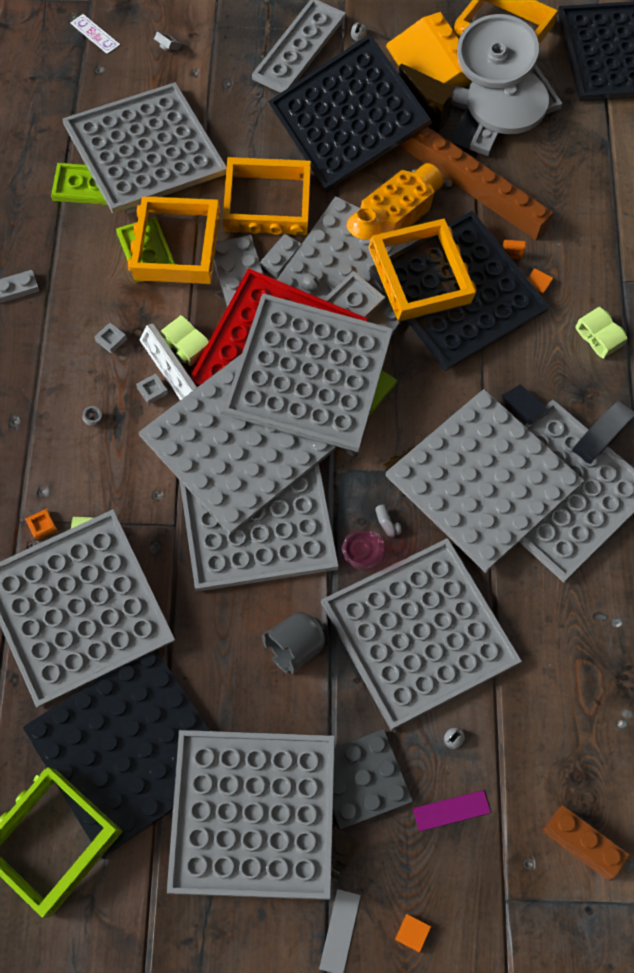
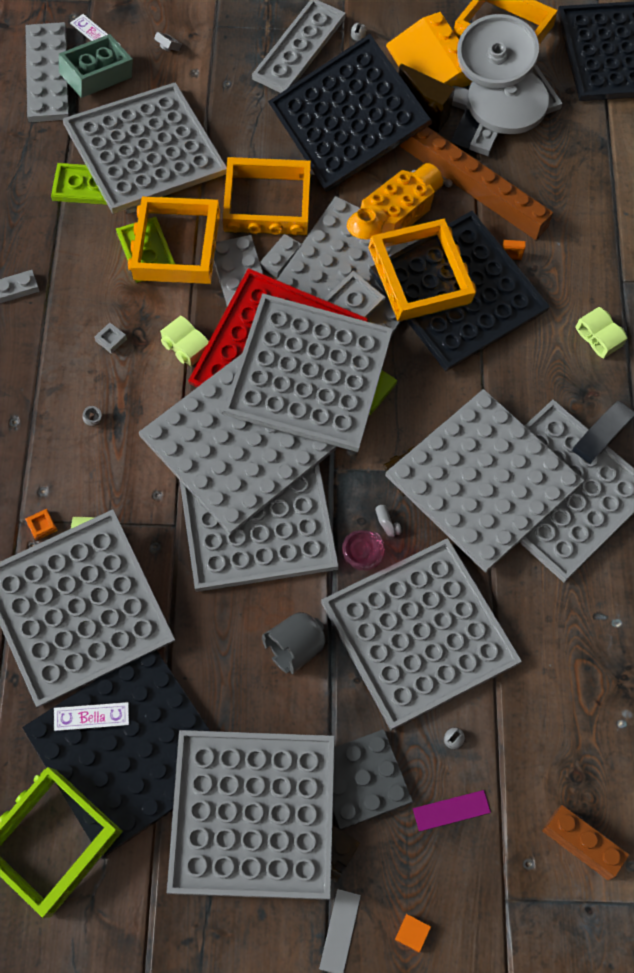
(45, 86): none -> light grey plate
(91, 716): none -> white sticker
(95, 65): none -> sand green brick
(152, 389): light grey plate -> none
(167, 362): white tile -> none
(310, 282): light grey hinge -> none
(525, 404): black tile -> none
(540, 281): orange tile -> none

